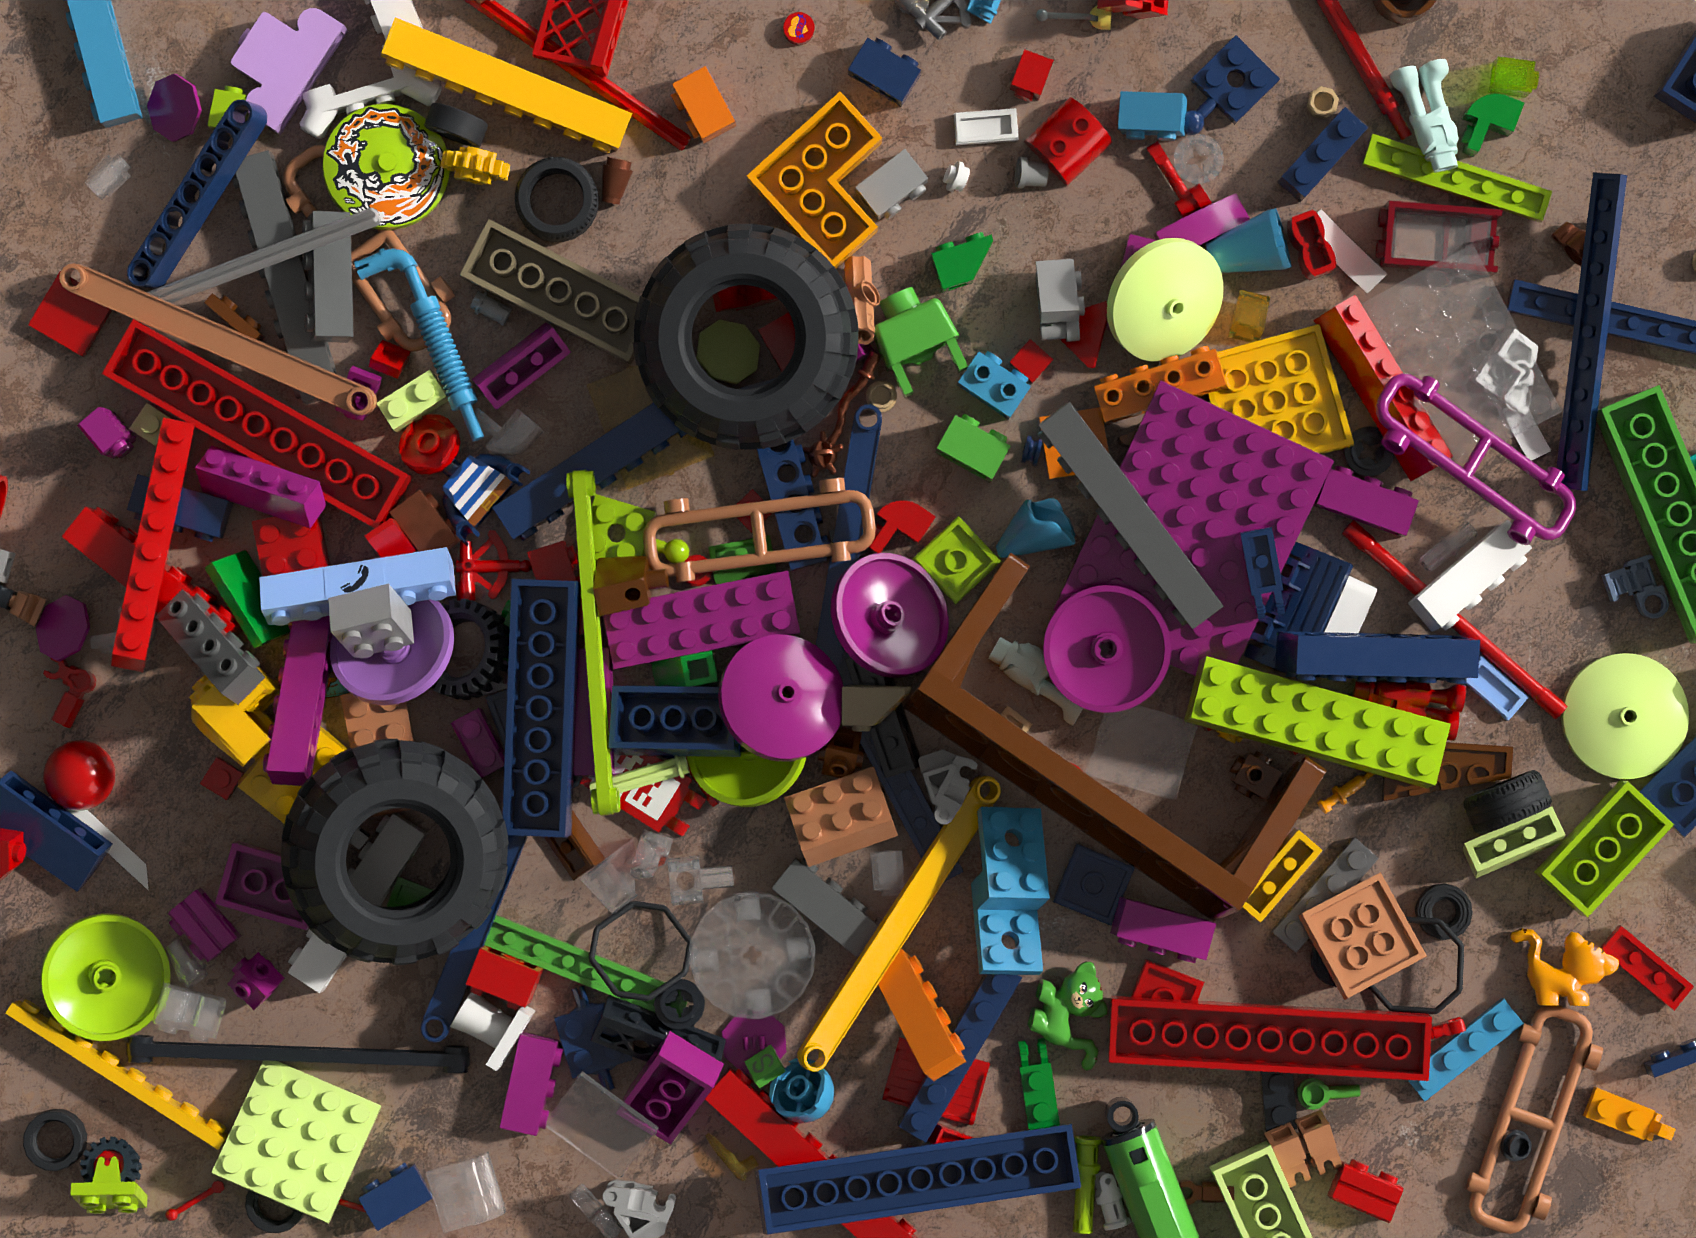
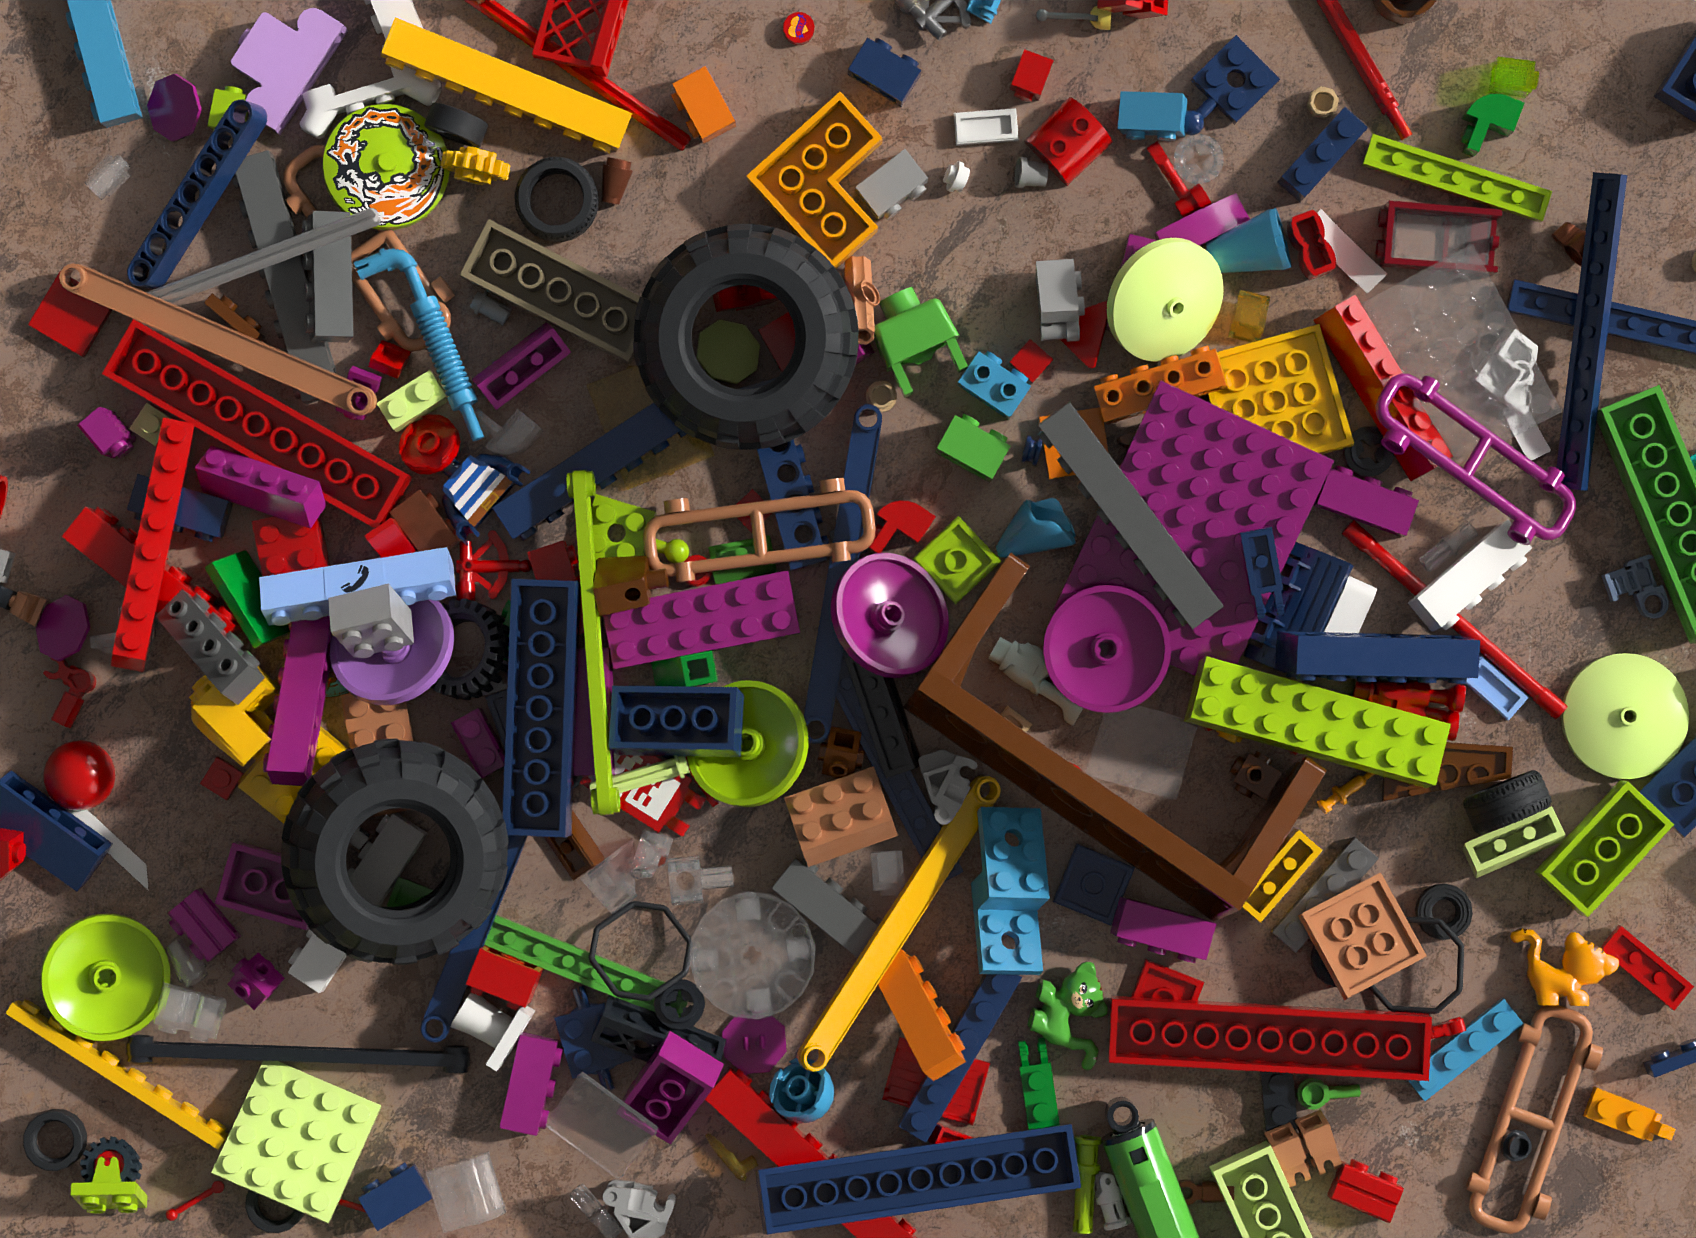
(759, 712): magenta dish -> none
(765, 1066): bright green tile -> none
(823, 452): copper piece -> none
(870, 704): dark tan slope -> none
(959, 264): green slope -> none
(1433, 131): light aqua piece -> none

